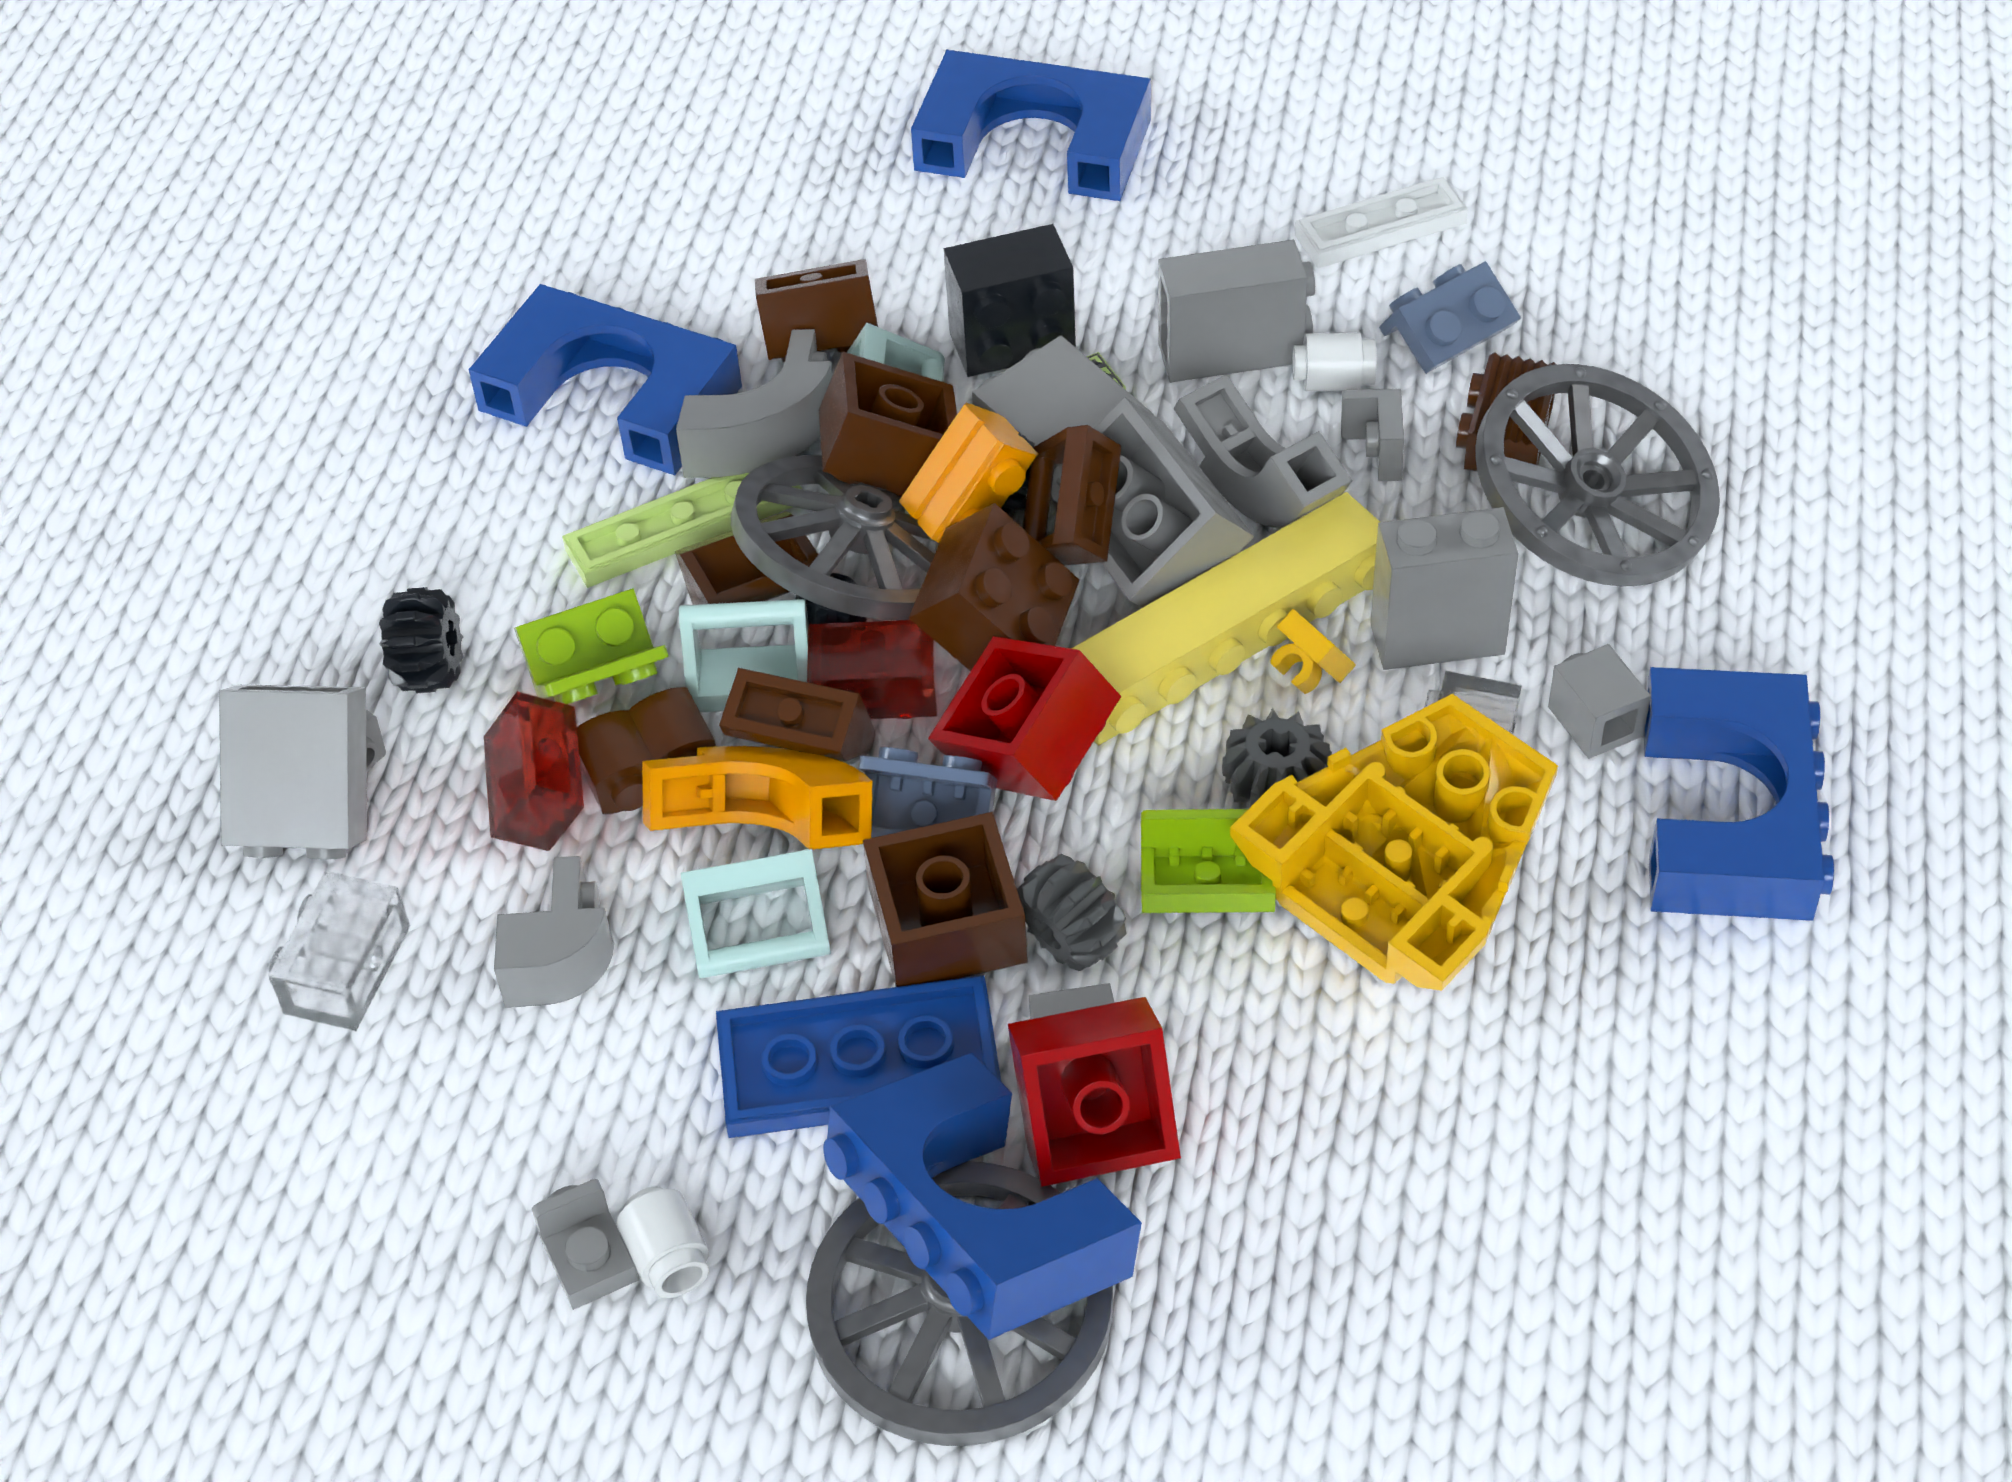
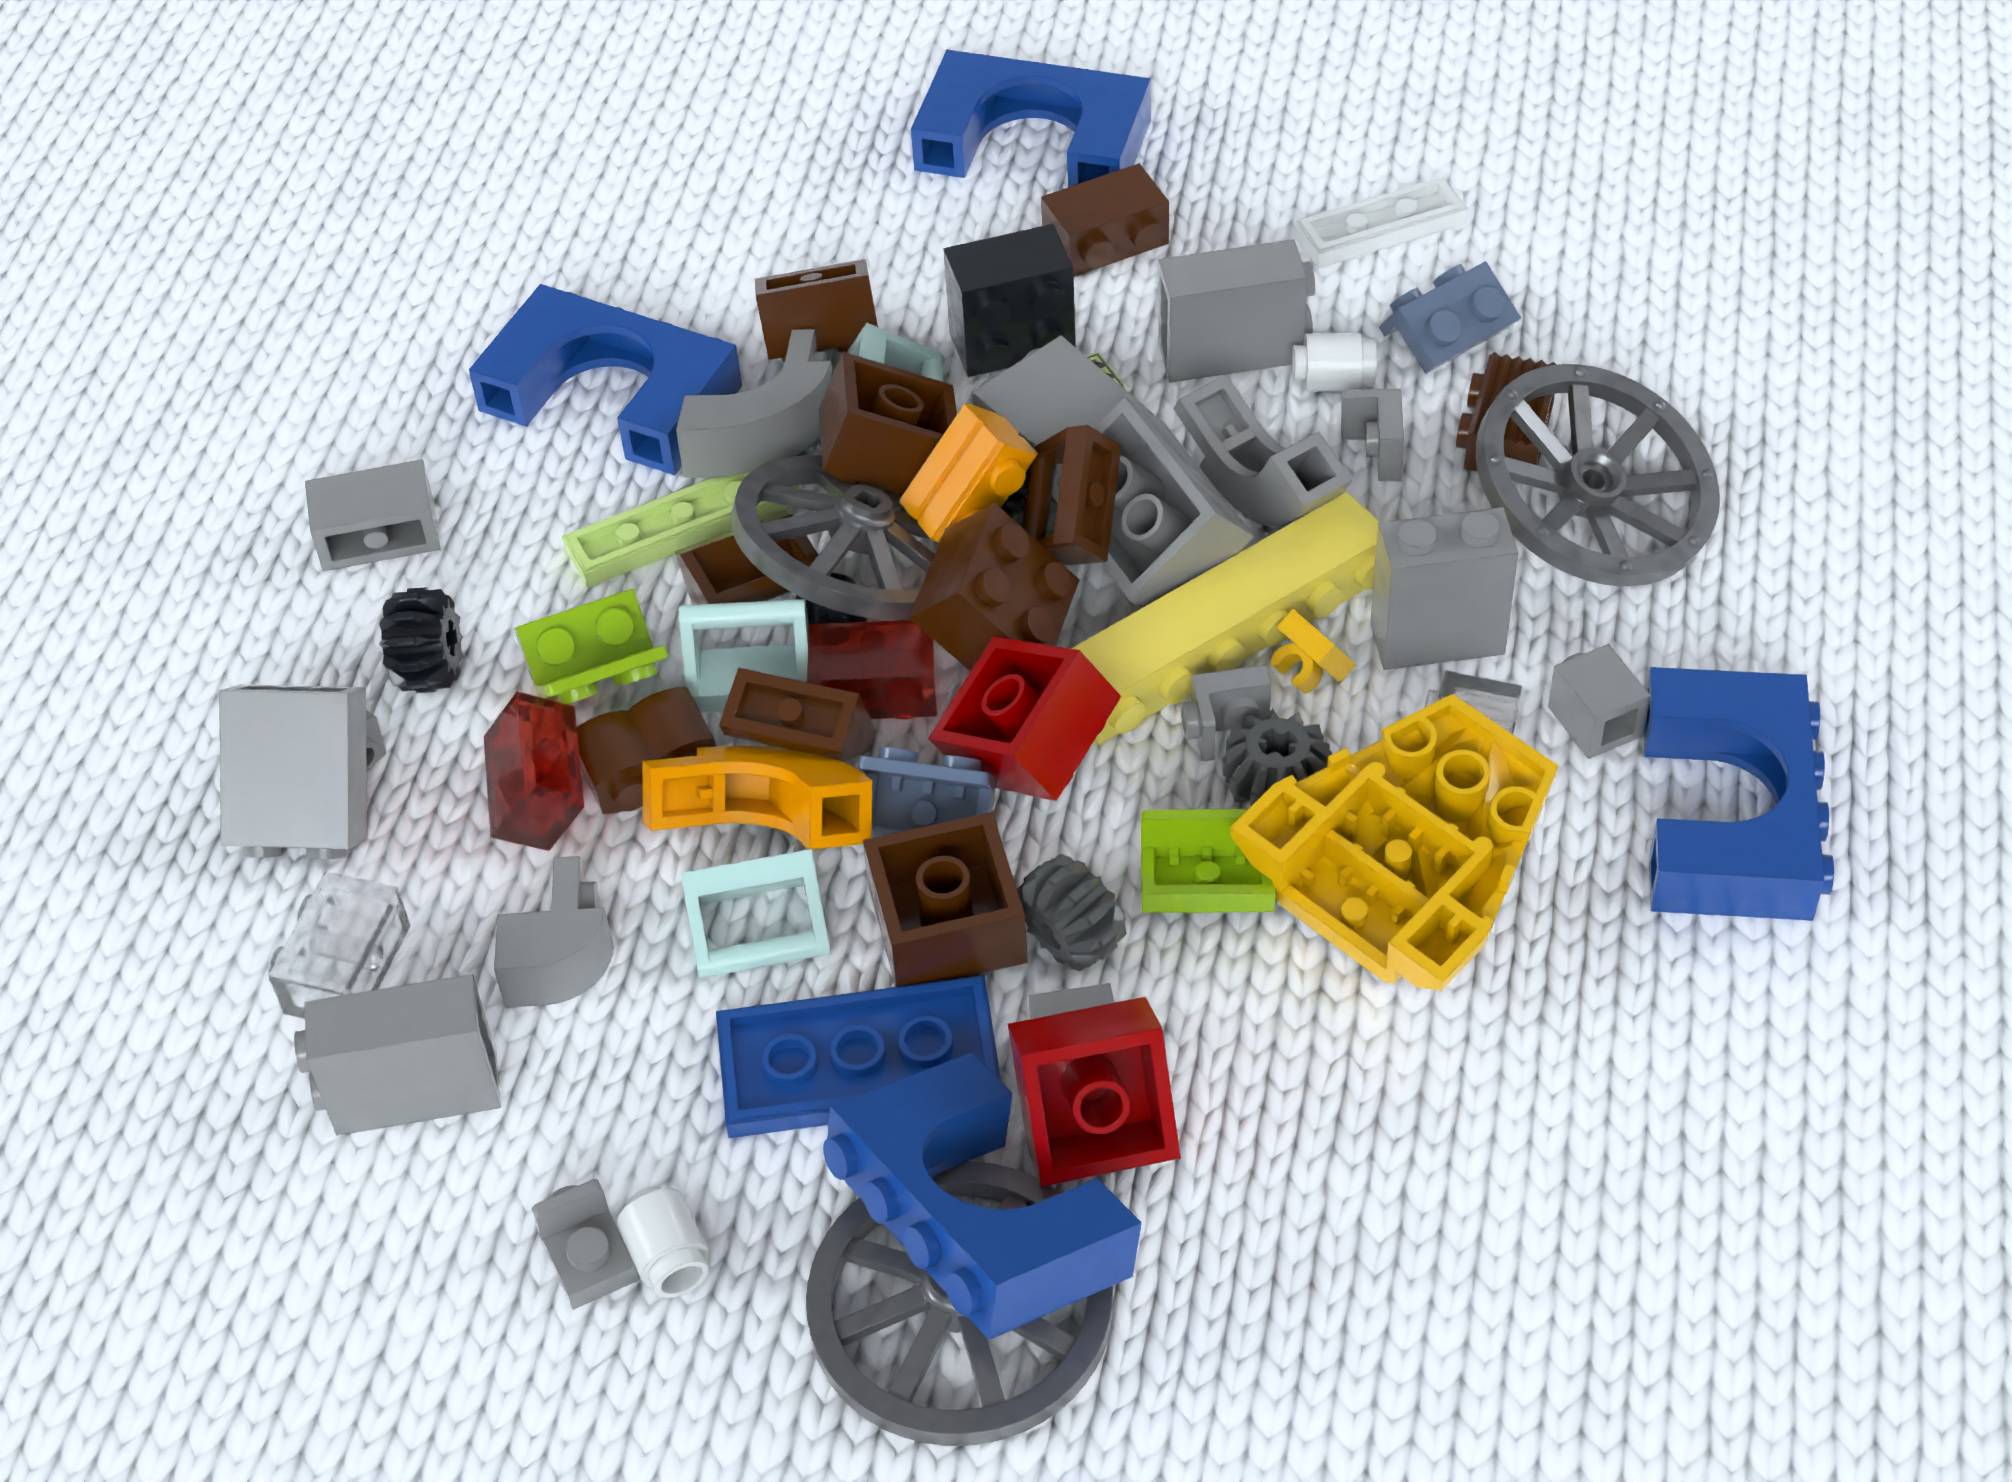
(372, 515): none -> light grey brick
(399, 1055): none -> light grey brick
(1108, 218): none -> reddish brown brick
(1223, 702): none -> light grey bracket

